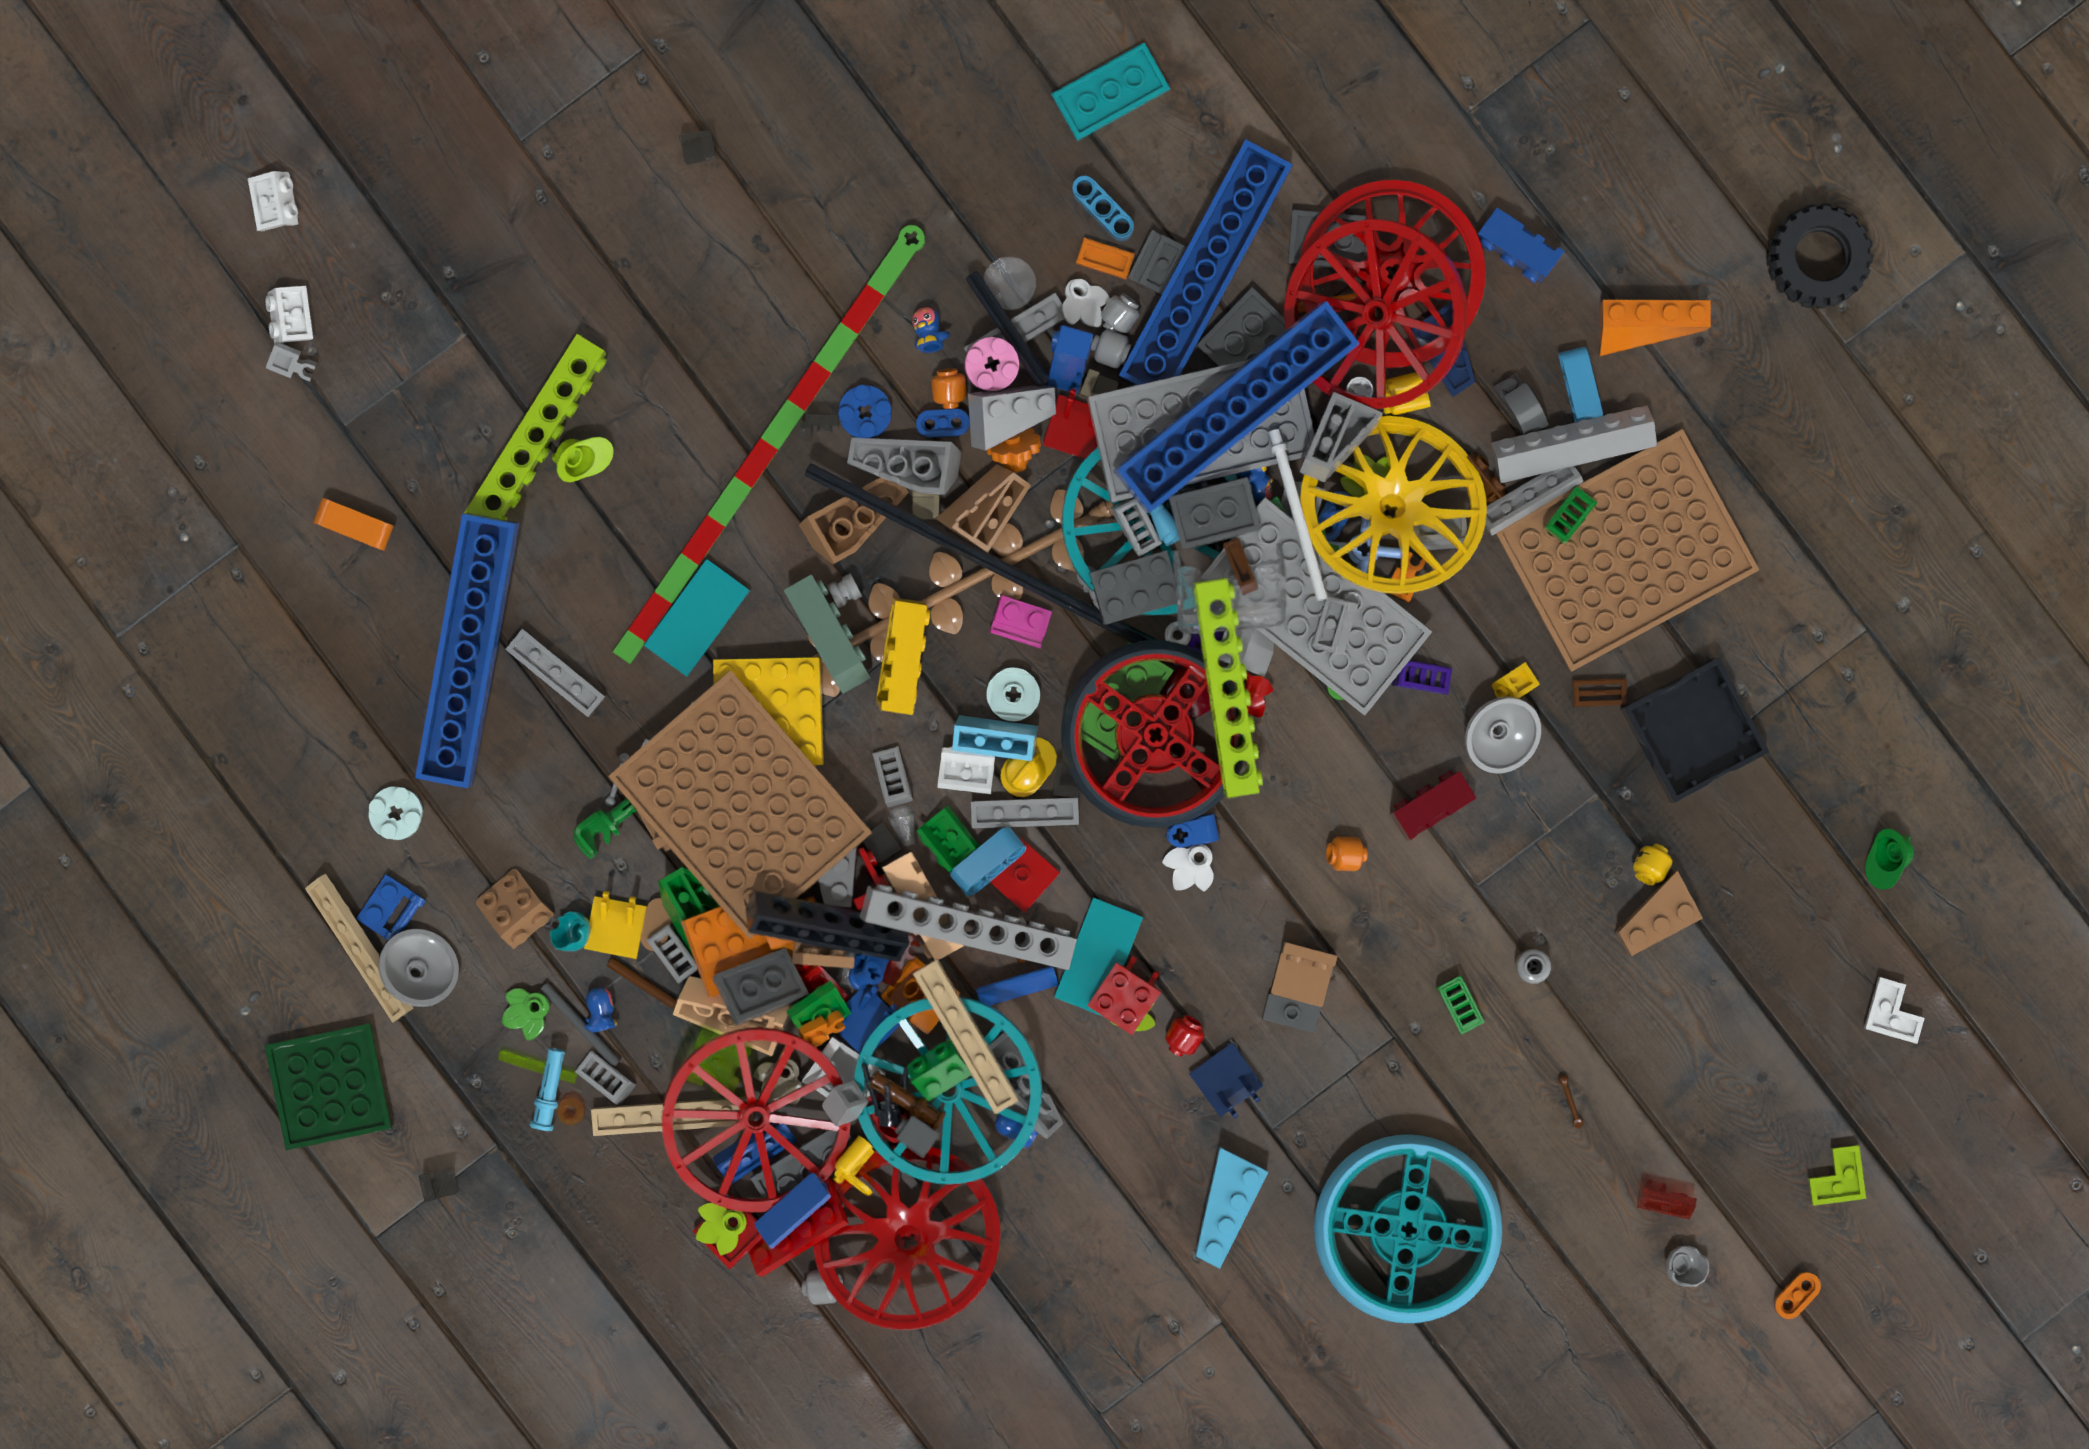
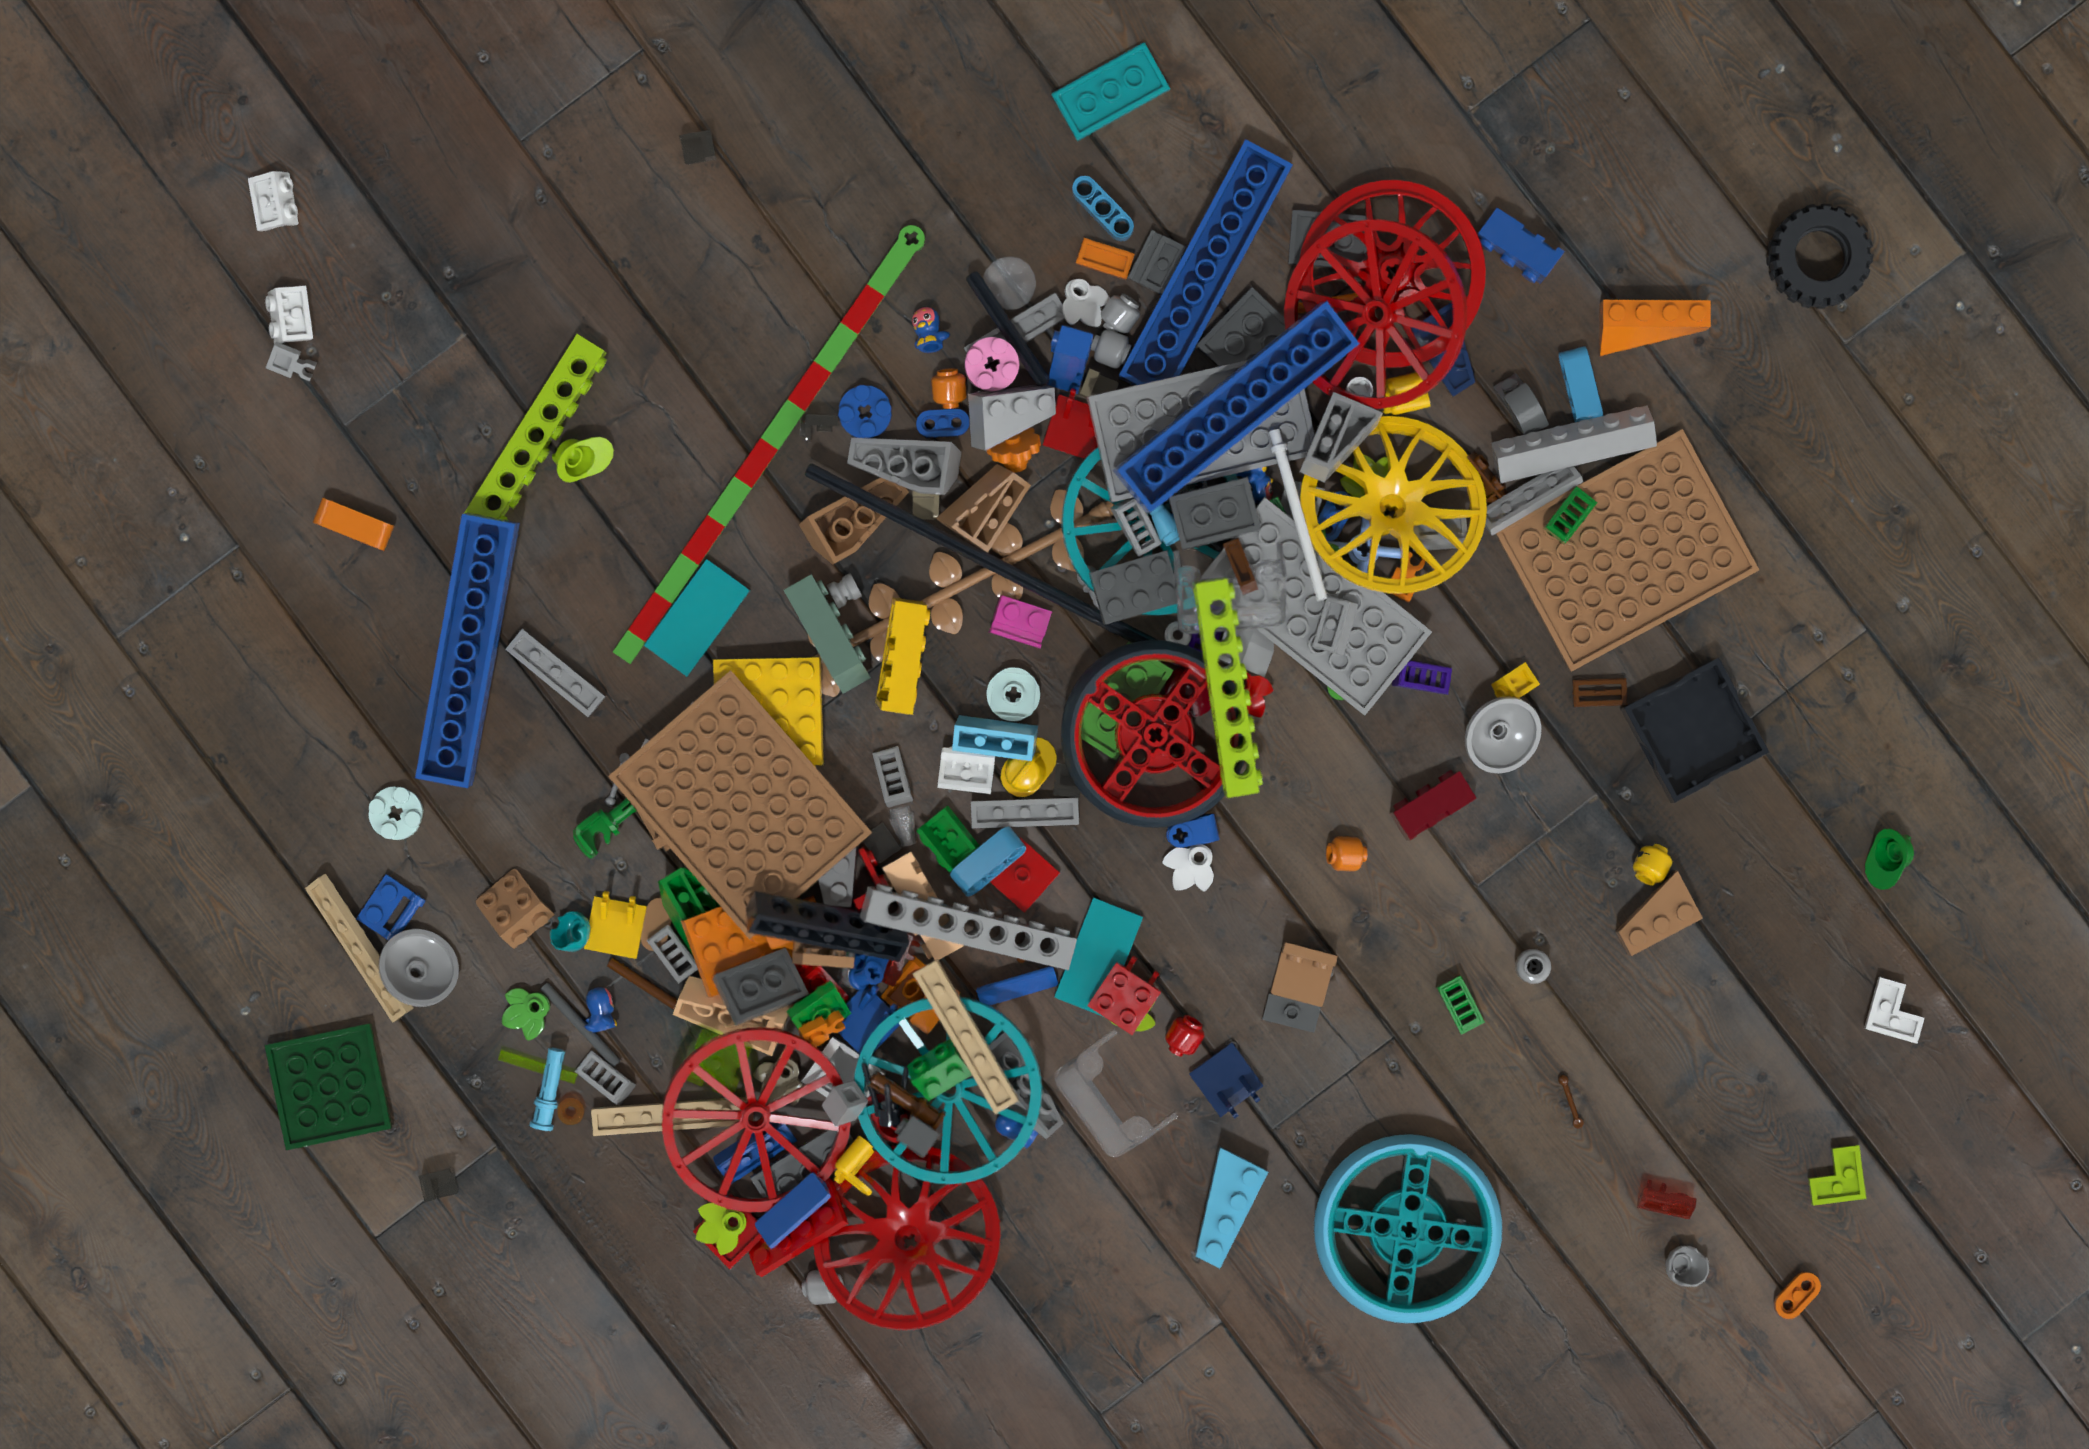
(1076, 1085): none -> clear windscreen

